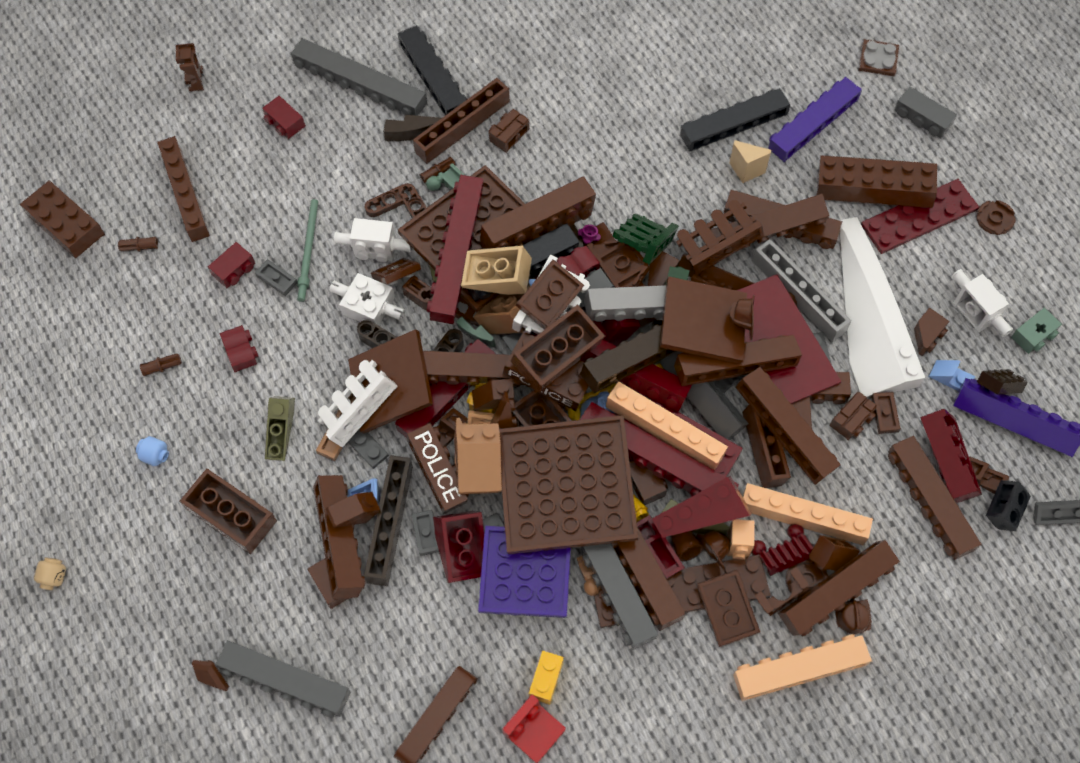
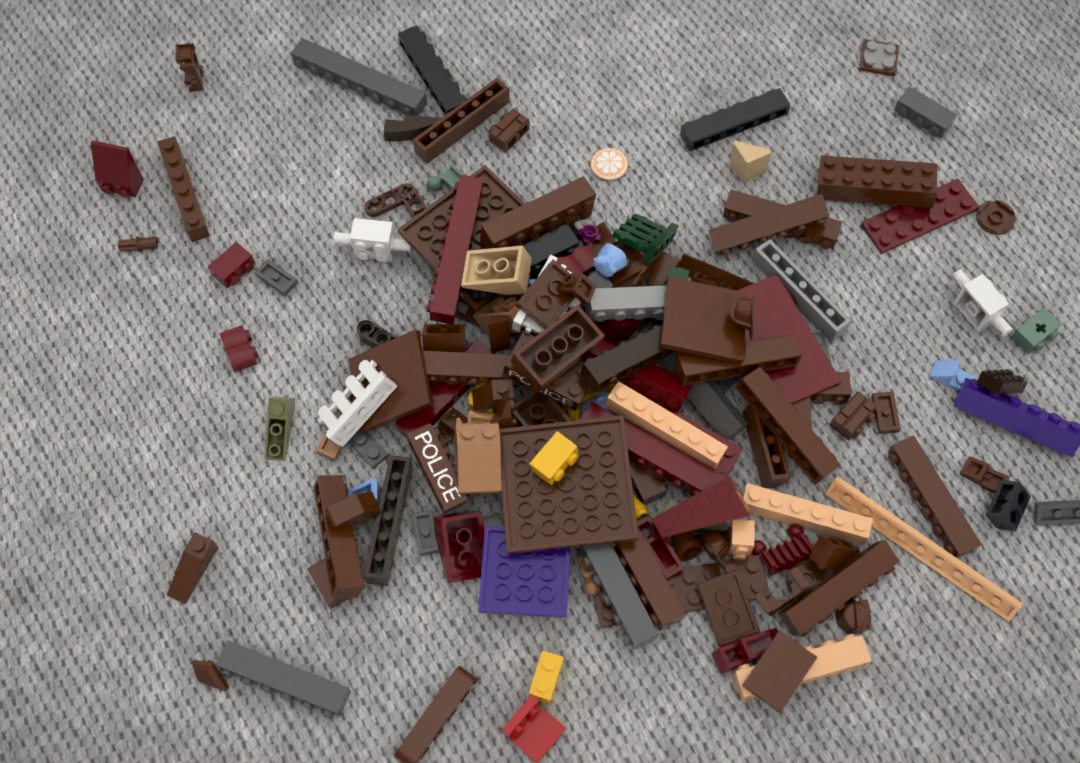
(49, 573): tan head -> none
(62, 219): reddish brown brick -> none
(115, 169): none -> dark red slope
(152, 451): light blue head -> none
(160, 364): reddish brown axle -> none
(191, 567): none -> reddish brown slope
(228, 511): reddish brown brick -> none
(283, 117): dark red brick -> none
(303, 280): sand green bar -> none
(367, 300): white brick -> none
(392, 272): reddish brown piece -> none
(417, 292): reddish brown piece -> none
(436, 169): reddish brown axle -> none
(444, 337): none -> reddish brown brick
(479, 333): sand green slope -> none
(498, 334): none -> reddish brown slope
(554, 458): none -> yellow brick
(579, 286): none -> reddish brown bracket
(609, 164): none -> dish
(609, 260): none -> light blue hair
(725, 245): reddish brown fence -> none
(743, 651): none -> dark red slope
(779, 671): none -> reddish brown tile
(814, 118): dark purple brick -> none
(877, 336): white wedge -> none
(925, 549): none -> light nougat plate
(928, 329): reddish brown slope -> none
(951, 455): dark red wedge -> none

